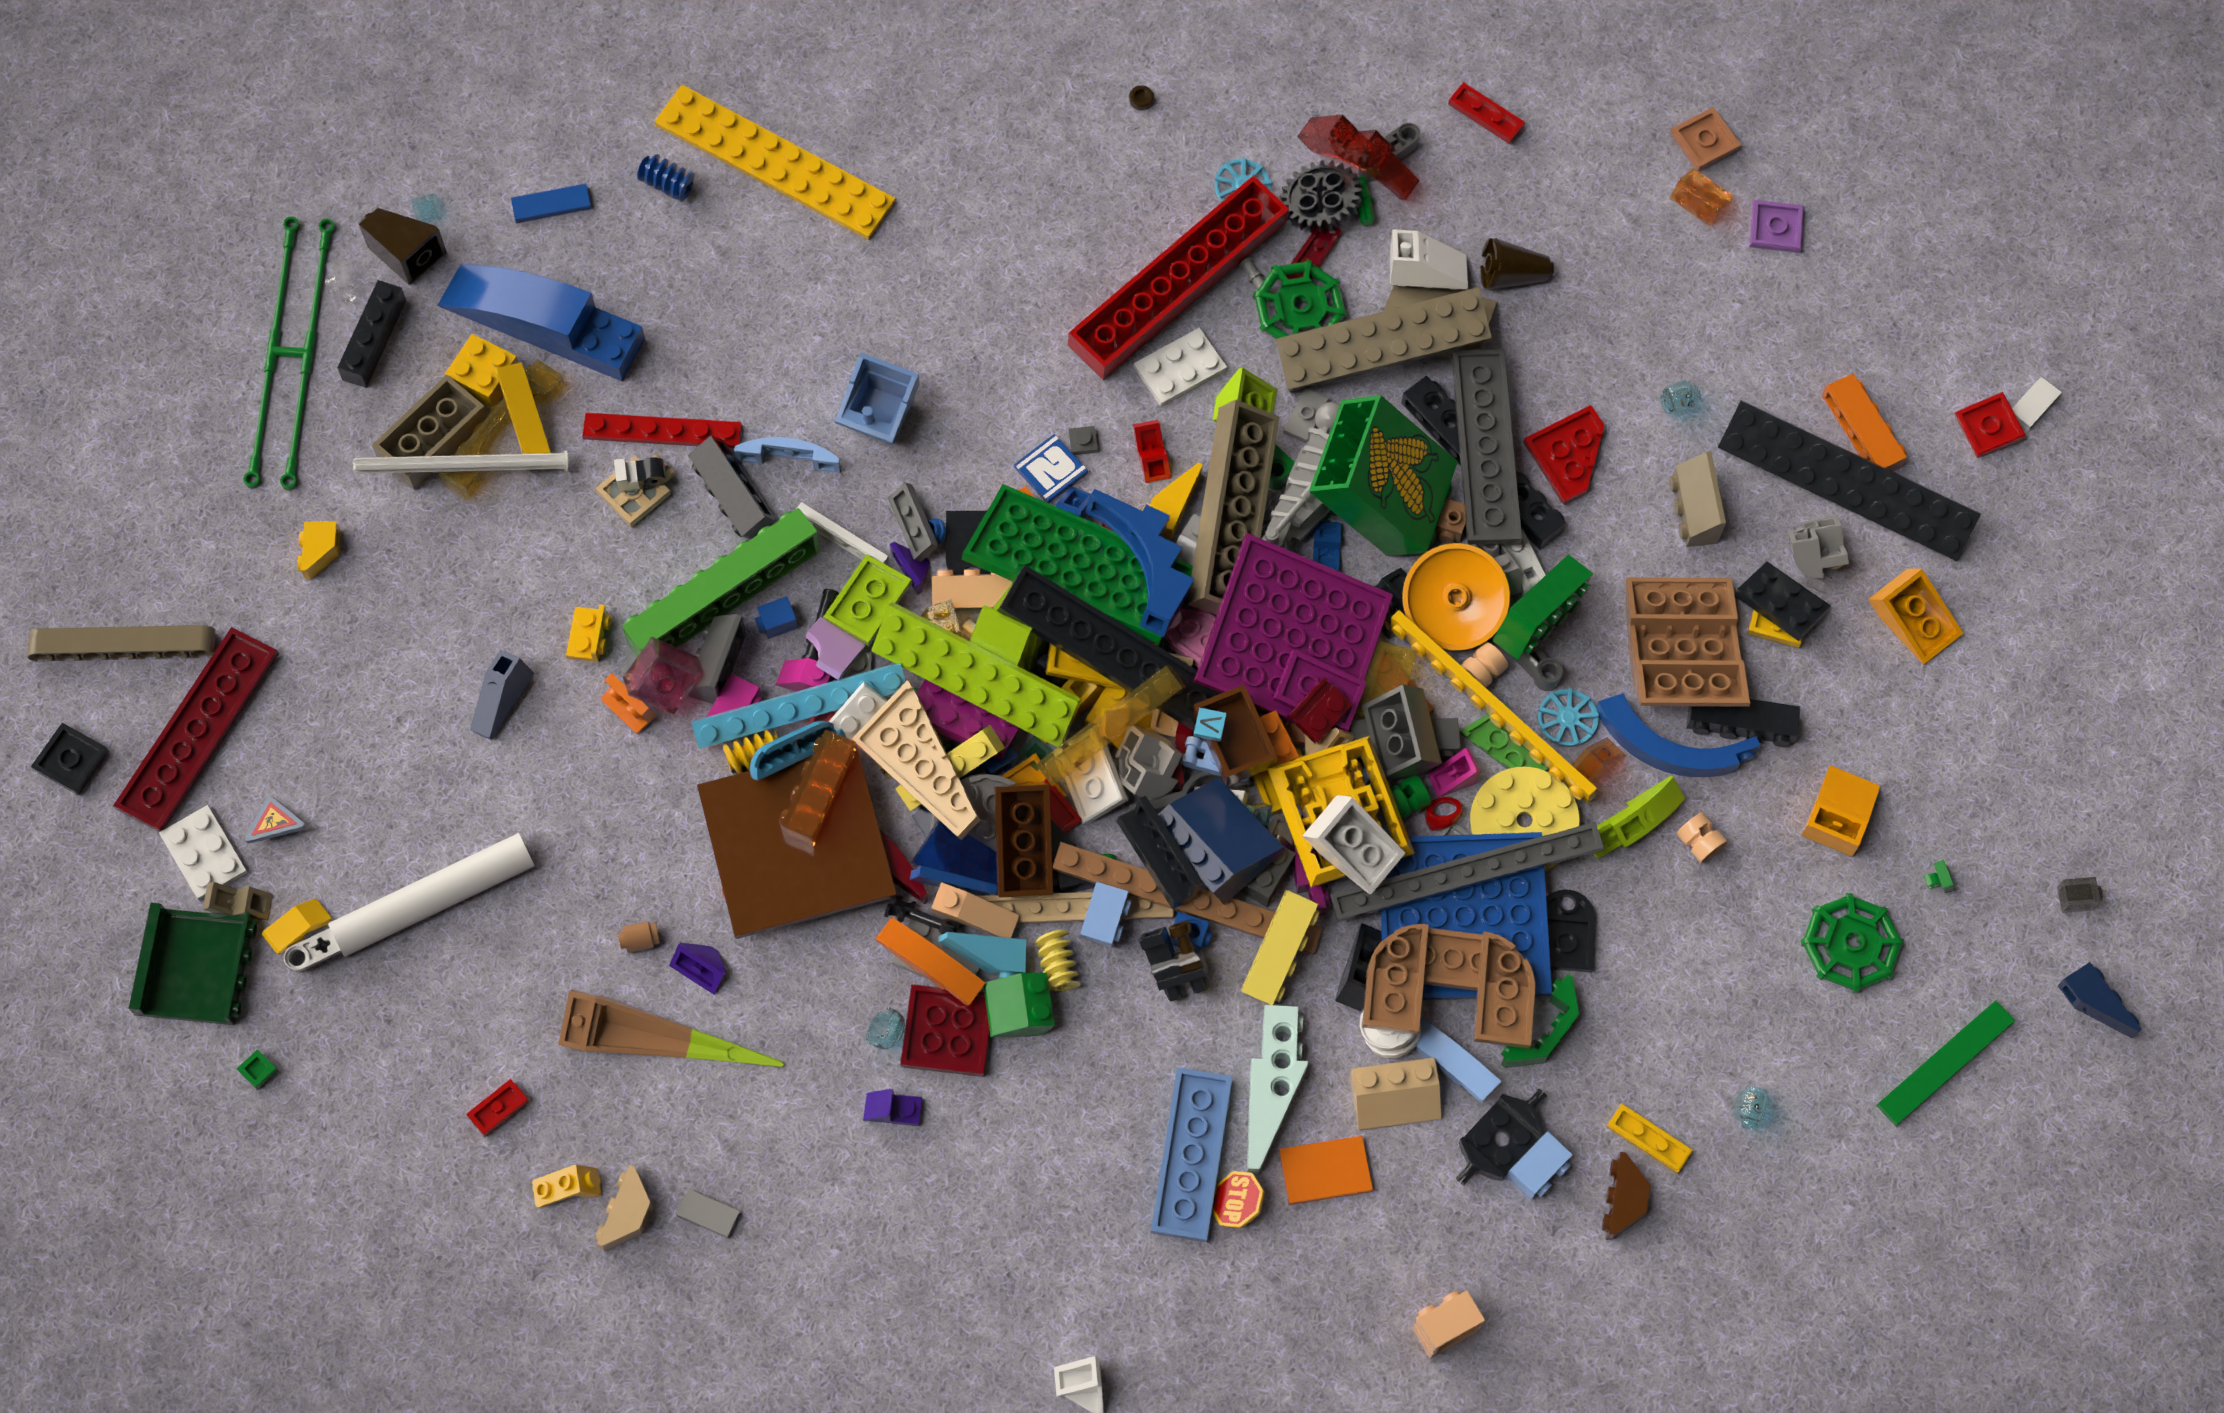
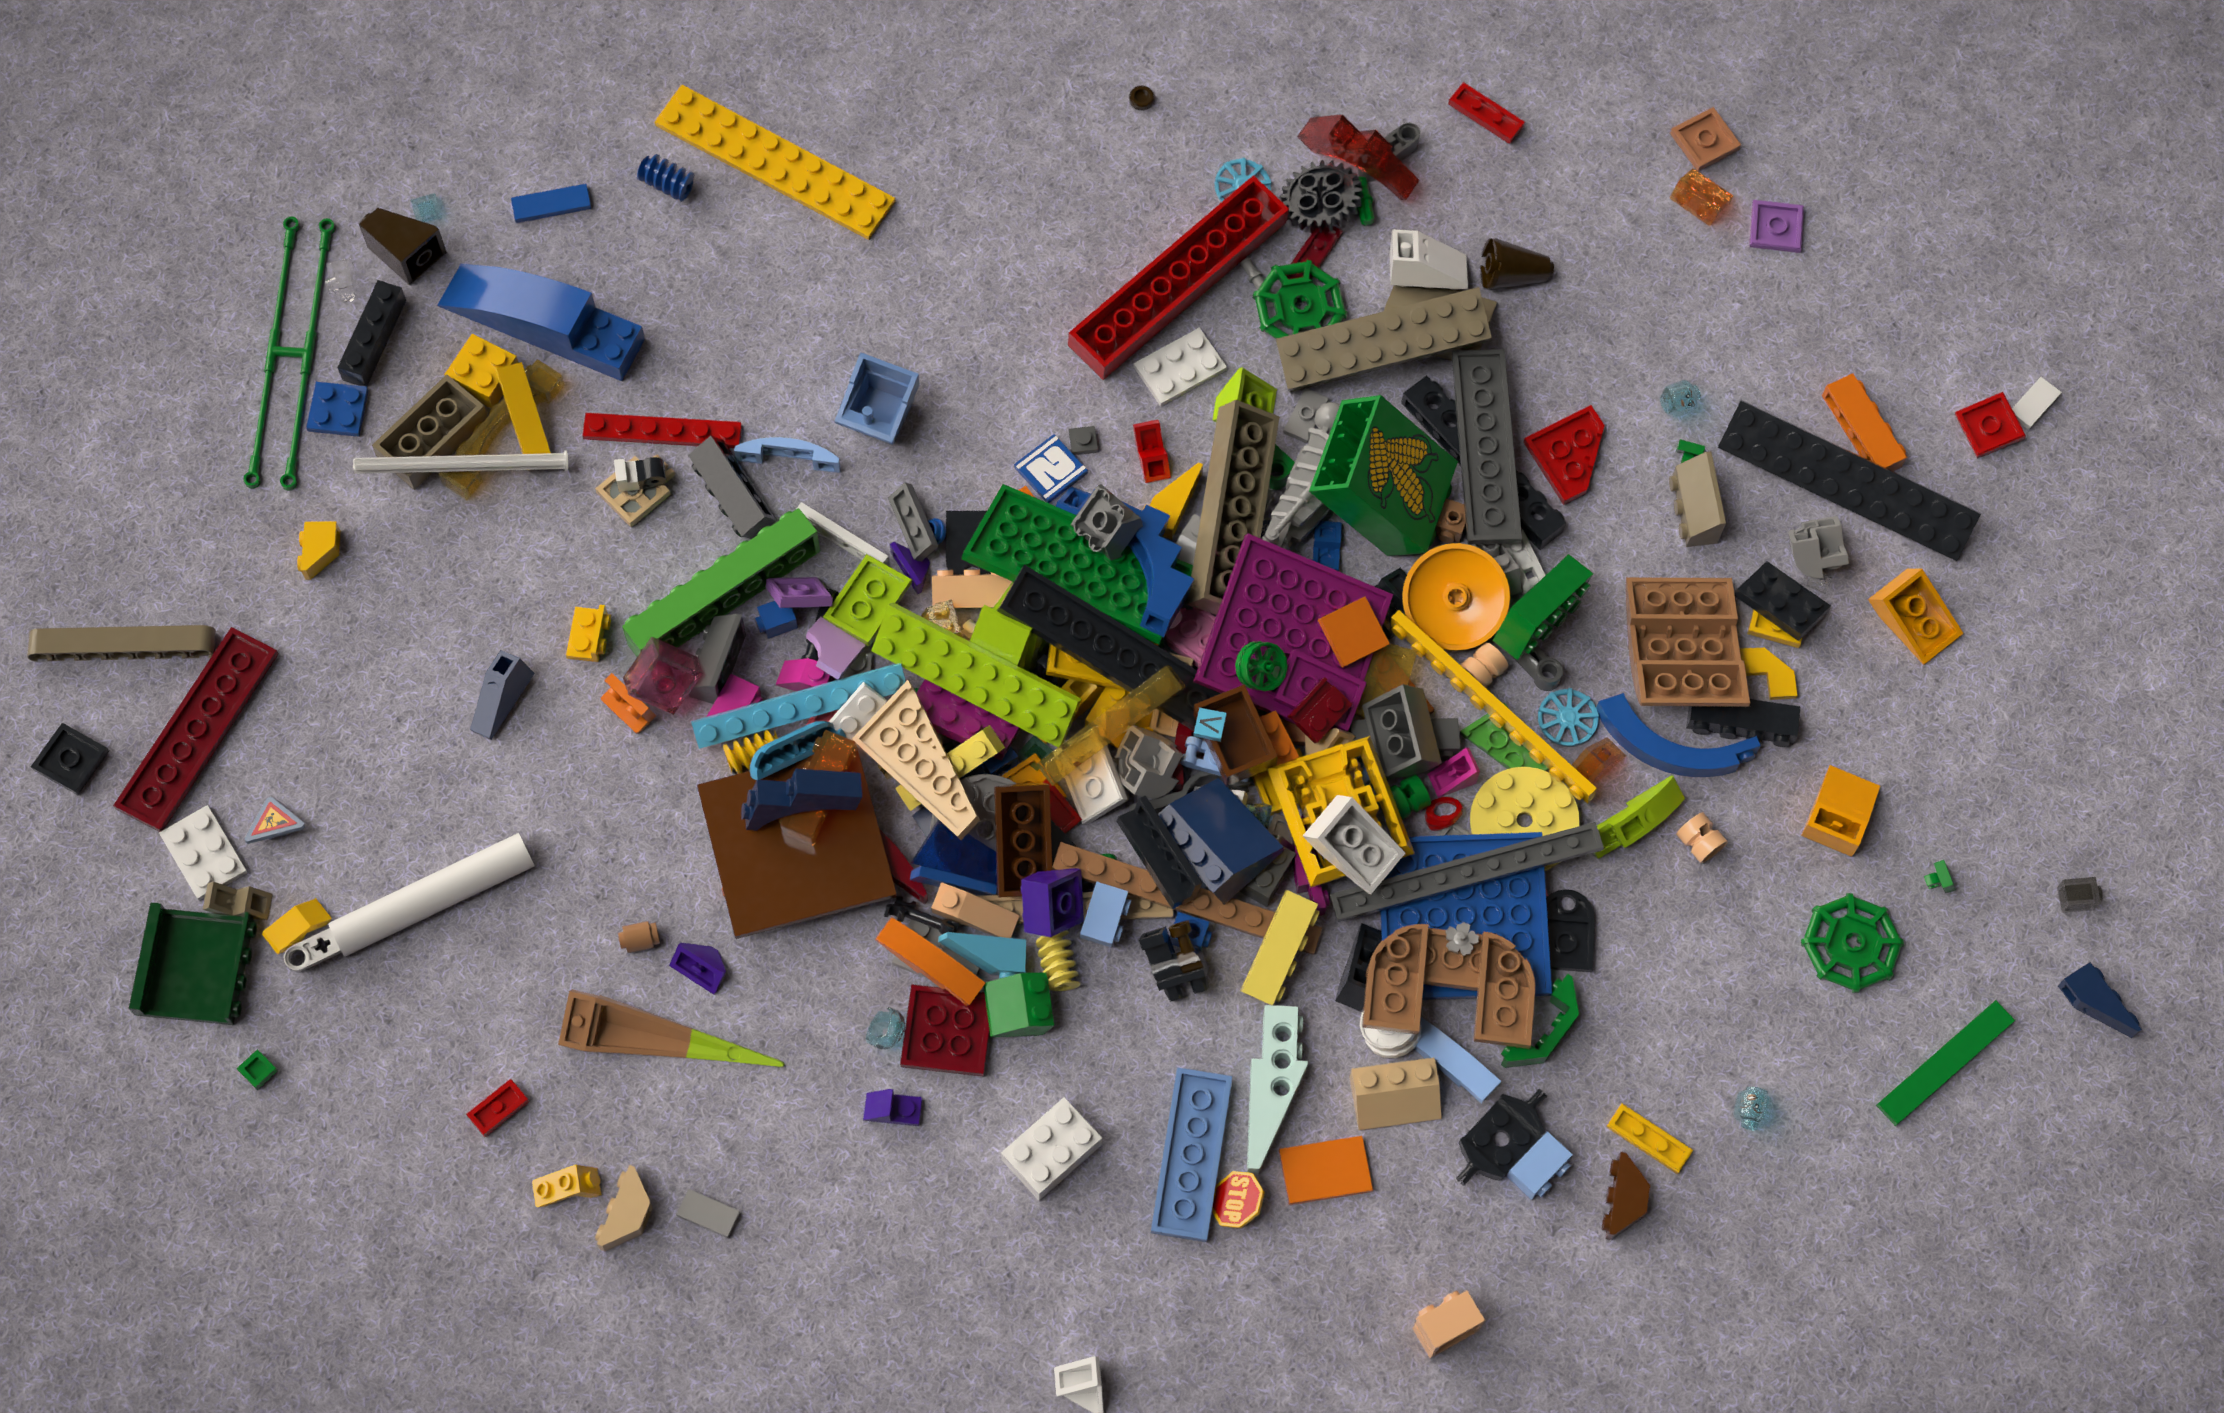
(337, 409): none -> blue plate
(798, 592): none -> medium lavender tile
(803, 792): none -> dark blue arch
(1051, 1148): none -> white brick
(1052, 901): none -> dark purple slope
(1106, 523): none -> dark grey slope
(1274, 671): none -> green wheel
(1353, 631): none -> orange tile
(1461, 939): none -> light grey plant
(1689, 449): none -> green tile
(1779, 676): none -> yellow tile

